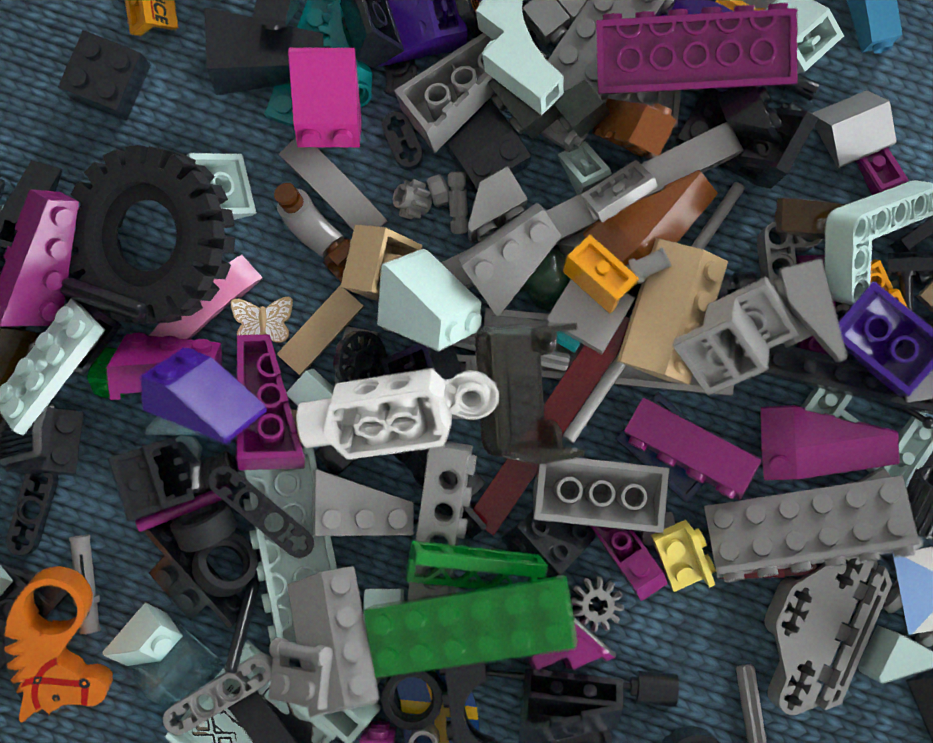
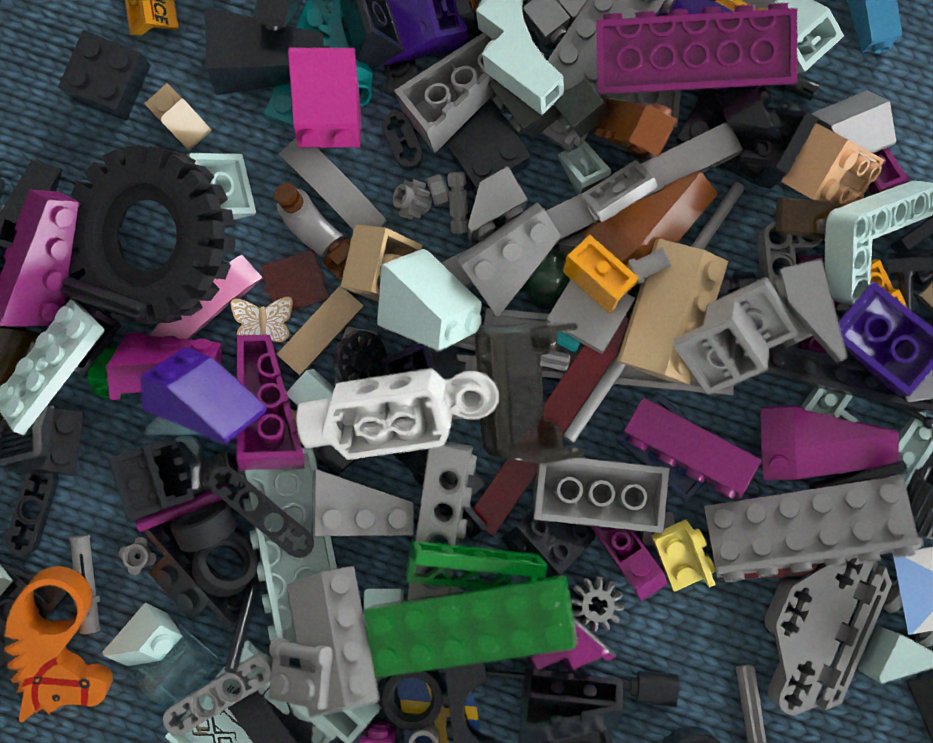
(133, 564): none -> light grey plate
(178, 116): none -> tan slope
(295, 278): none -> clear red piece
(832, 168): none -> light nougat slope
(878, 472): none -> black piece

